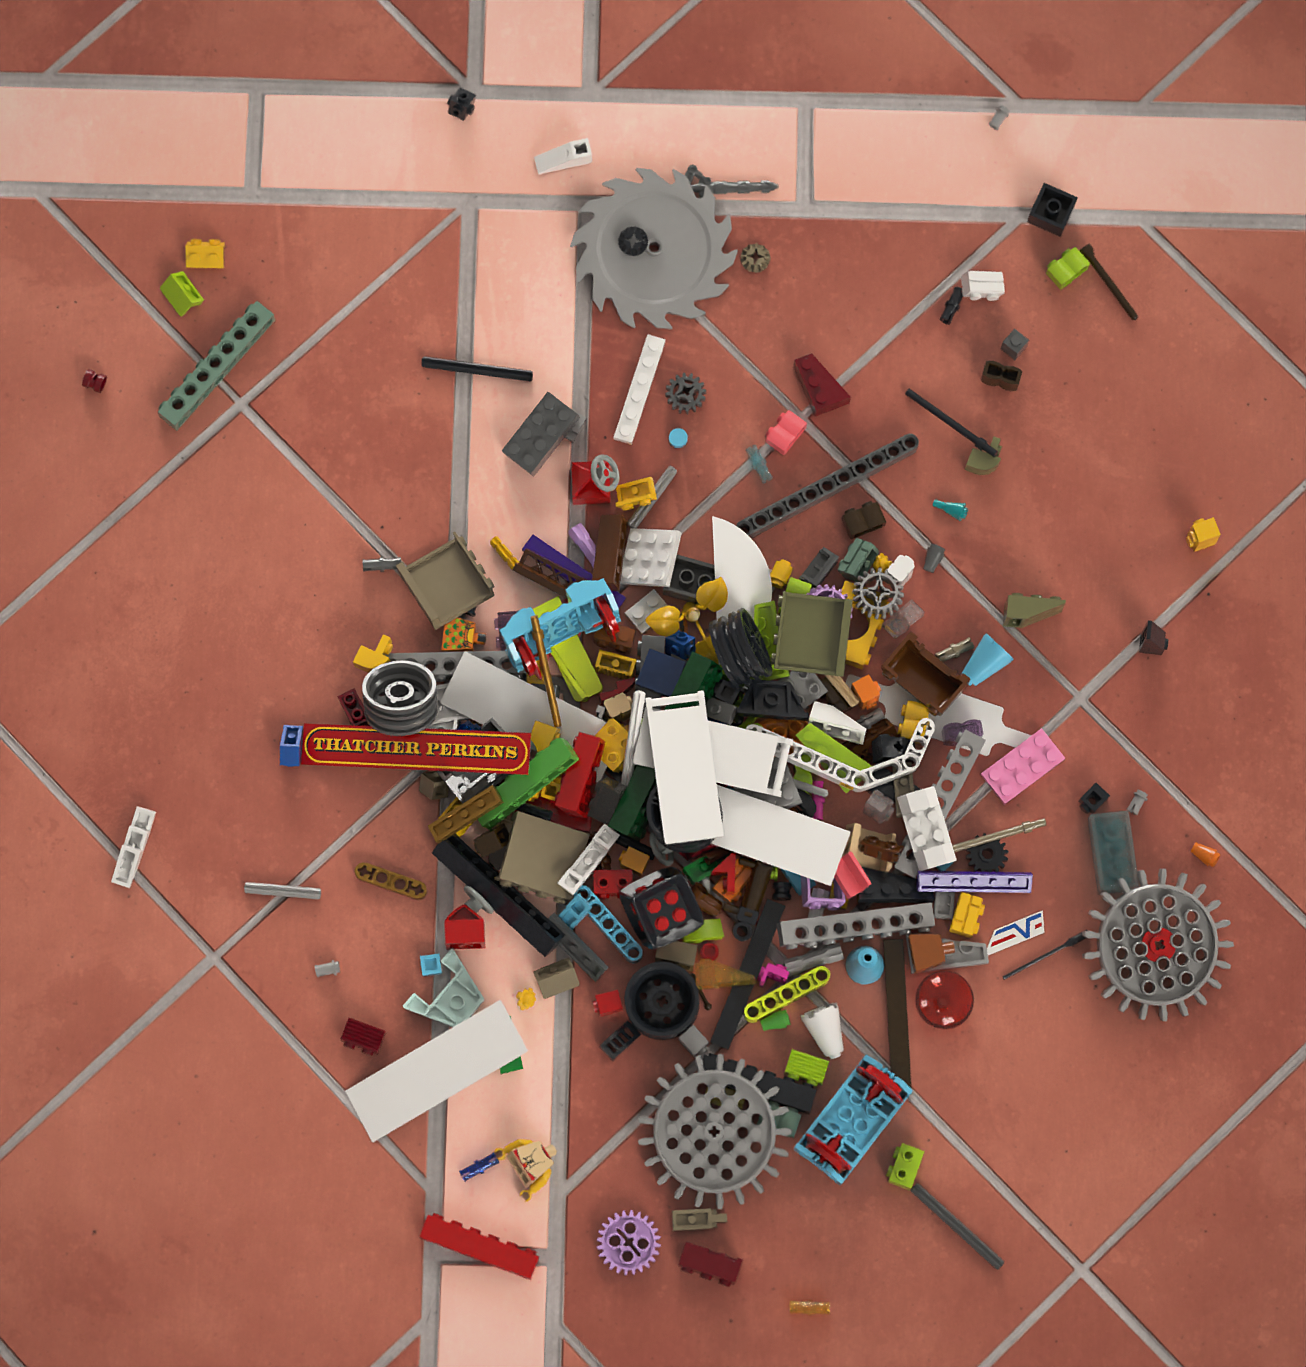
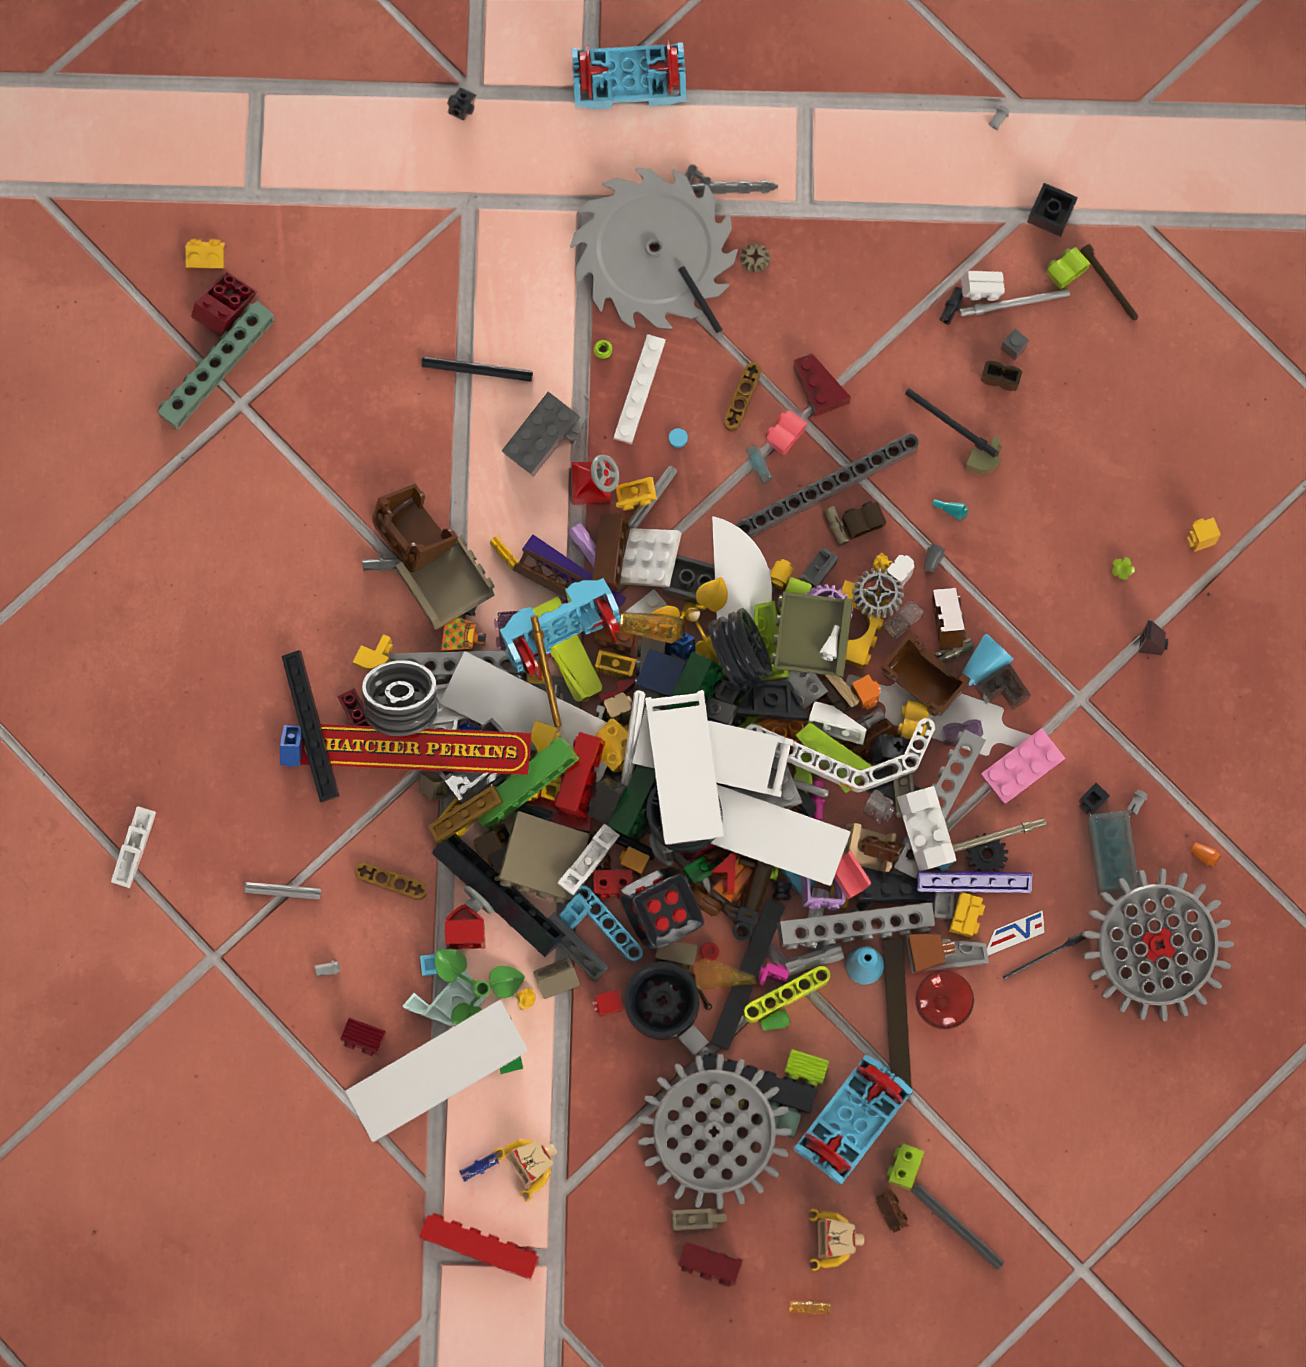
(94, 380): dark red wheel -> none
(181, 292): lime panel -> none
(222, 303): none -> dark red slope
(310, 726): none -> black tile
(410, 528): none -> reddish brown windscreen
(504, 981): none -> bright green plant
(564, 156): white slope -> none
(603, 343): none -> lime plate
(609, 1040): black slope -> none
(629, 75): none -> medium azure piece
(638, 247): black gear -> none
(642, 1231): lavender gear -> none
(653, 626): none -> clear yellow slope
(691, 388): dark grey gear -> none
(699, 298): none -> black bar
(710, 930): lime slope -> none
(741, 396): none -> pearl gold beam
(825, 1029): white cone -> none
(830, 648): none -> white cone
(835, 1239): none -> torso
(836, 526): none -> dark tan pin
(858, 559): sand green brick -> none
(890, 1203): none -> reddish brown hinge
(948, 618): none -> wedge
(978, 309): none -> light grey bar
(1004, 683): none -> clear smoke brick
(1024, 610): olive slope -> none
(1122, 568): none -> lime plant

